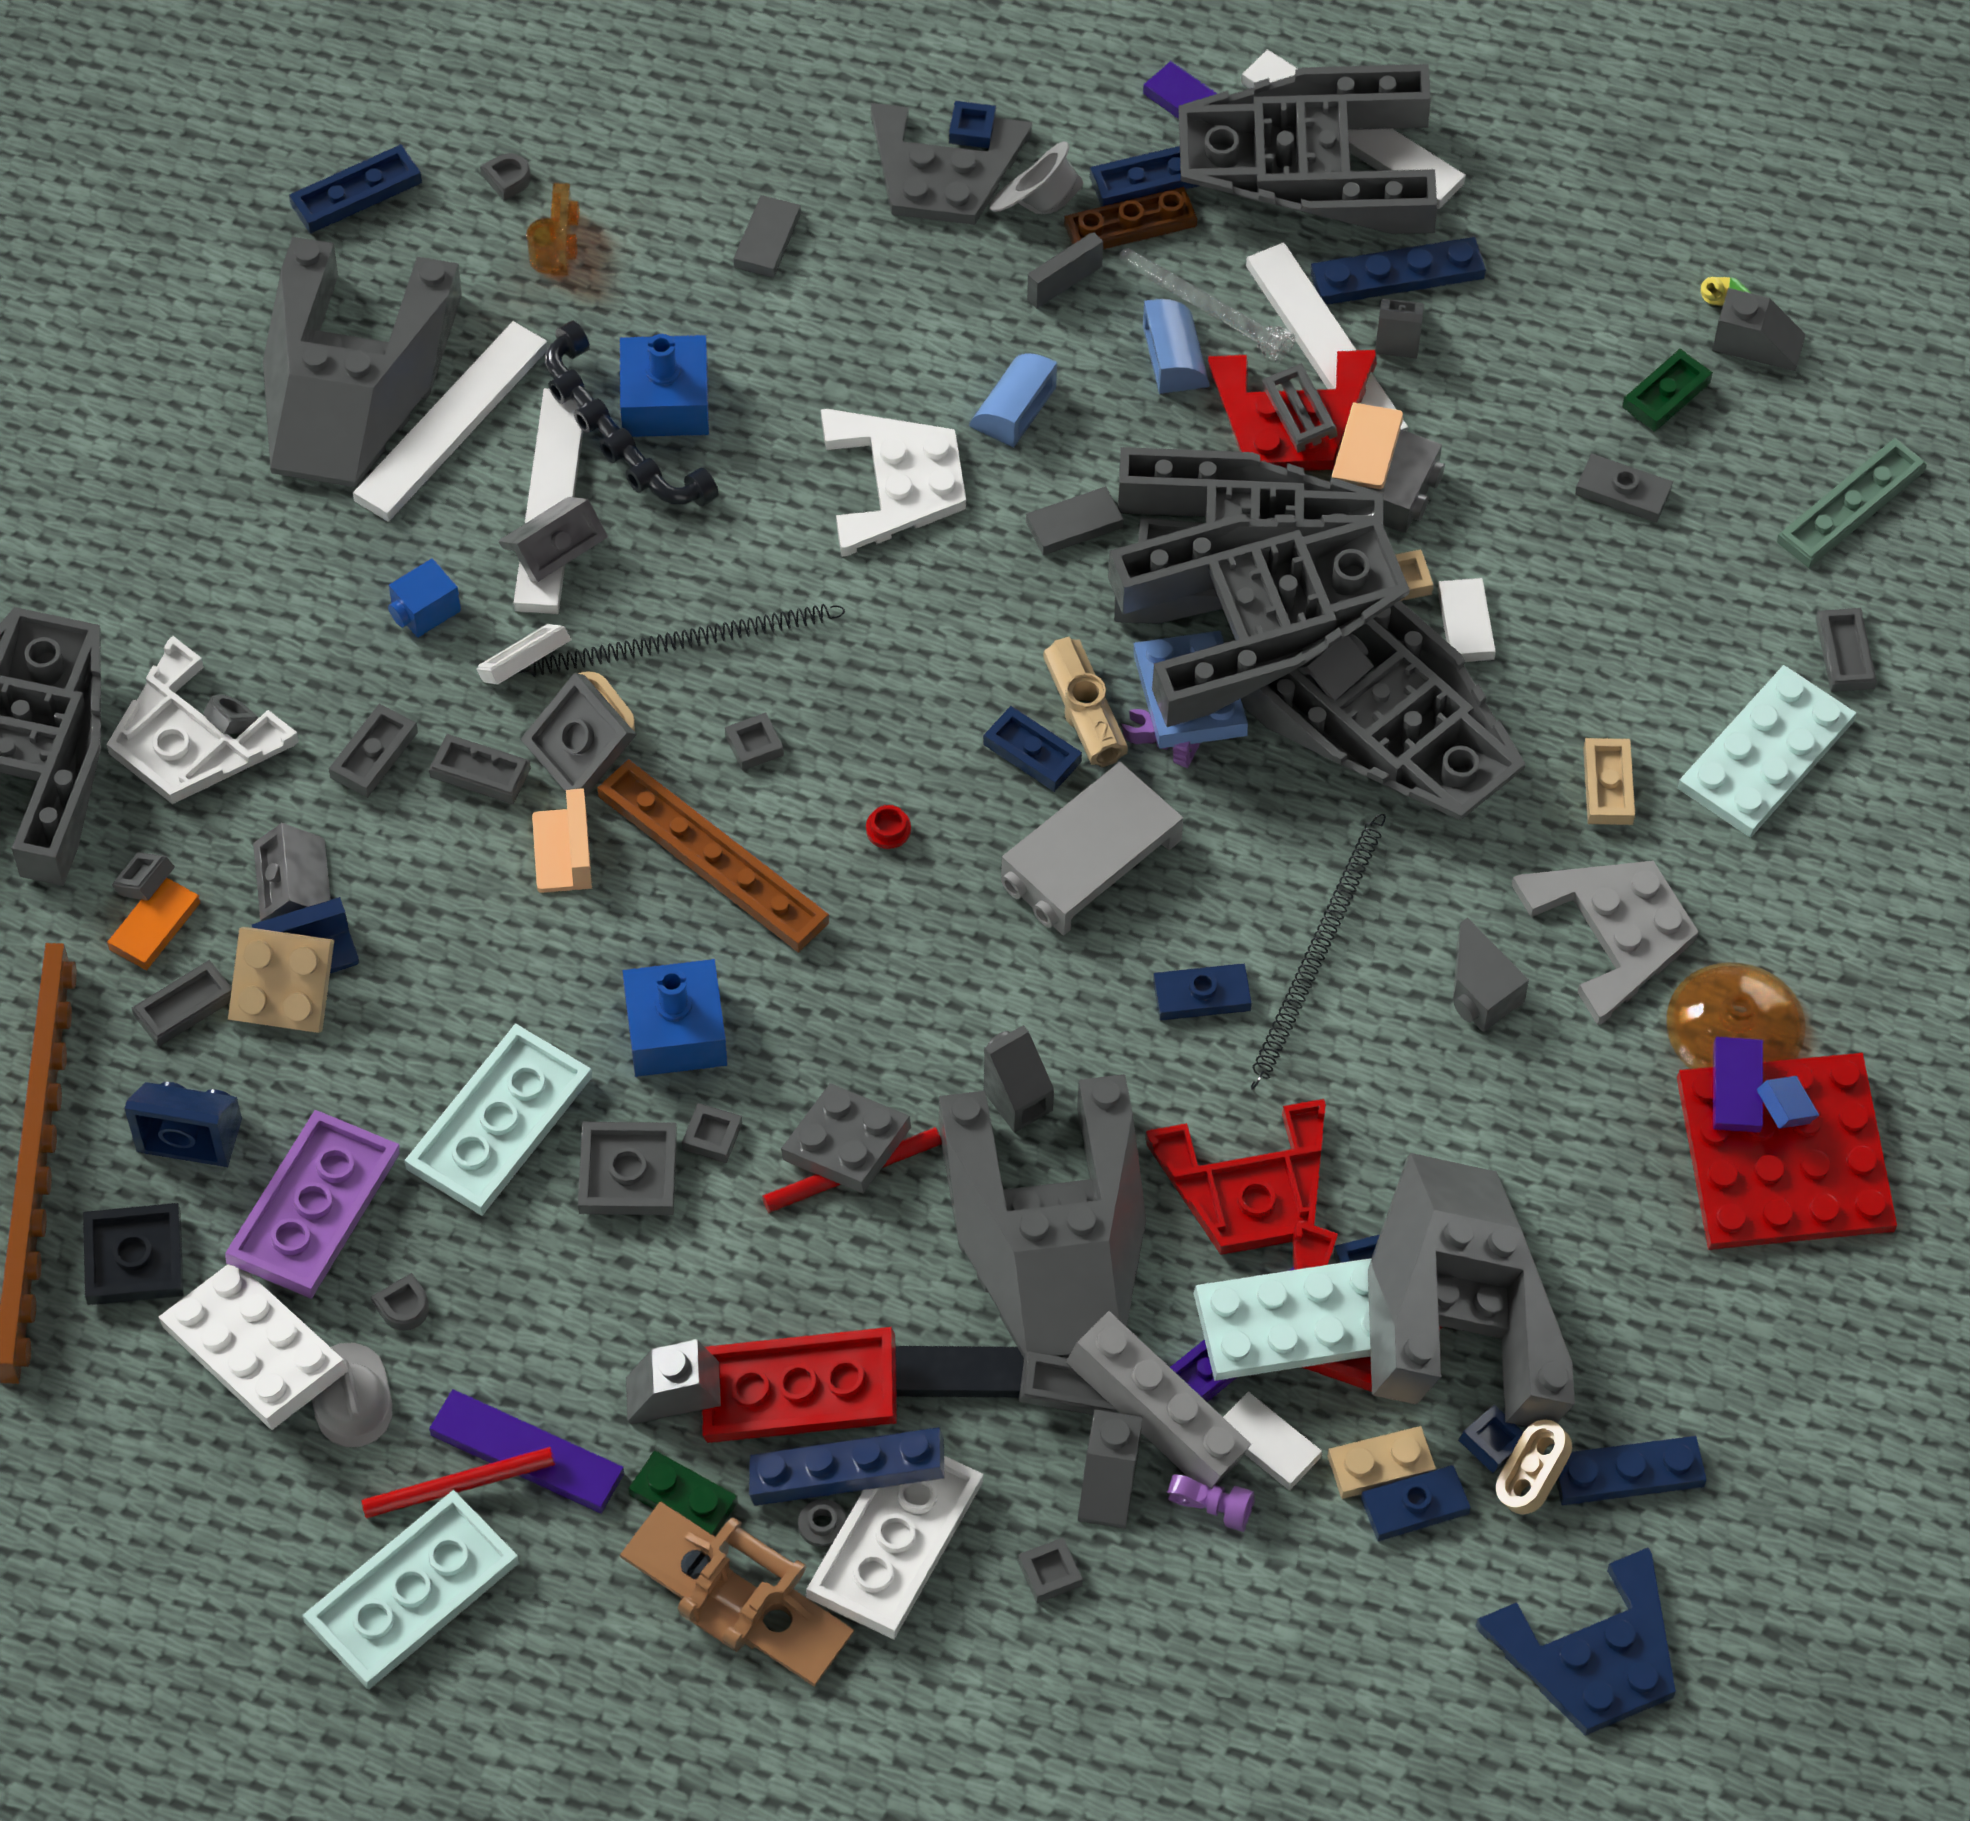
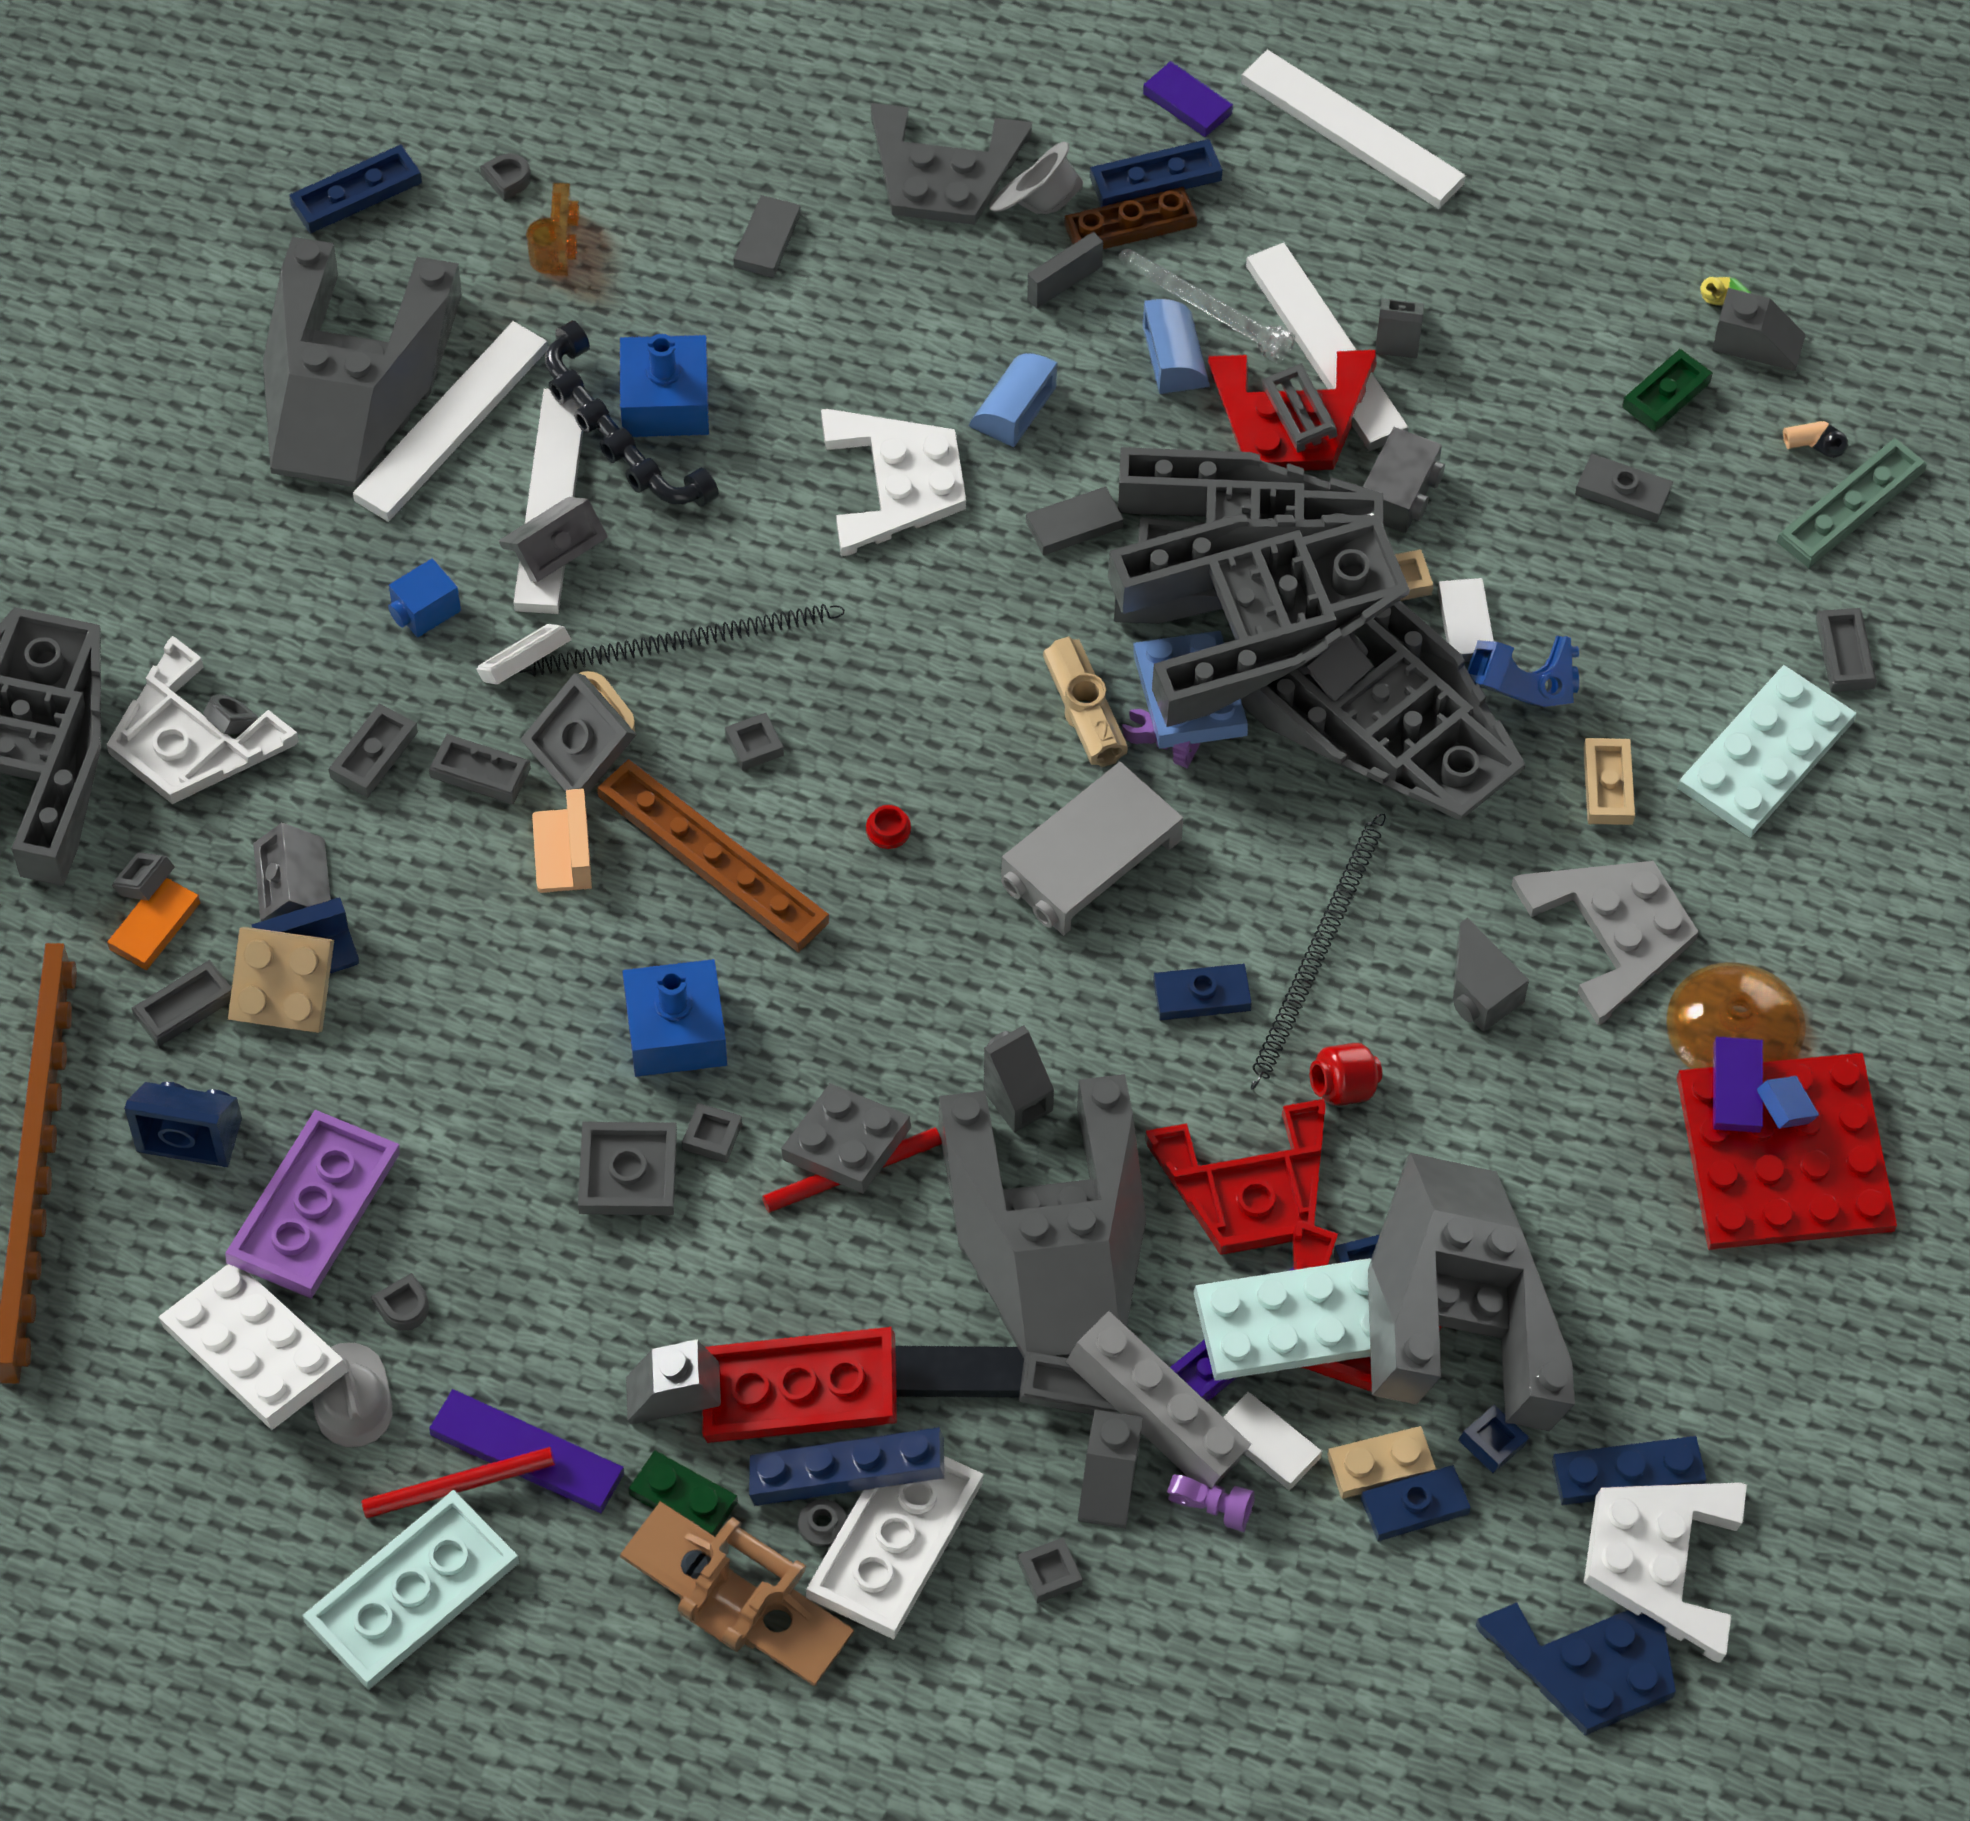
(133, 1254): black plate -> none
(498, 1119): light aqua plate -> none
(972, 124): dark blue plate -> none
(1032, 748): dark blue plate -> none
(1292, 144): dark grey wedge -> none
(1345, 1074): none -> red head
(1368, 445): light nougat panel -> none
(1398, 270): dark blue plate -> none
(1496, 671): none -> blue tile
(1532, 1468): tan plate -> none
(1643, 1549): none -> white wing
(1817, 435): none -> arm

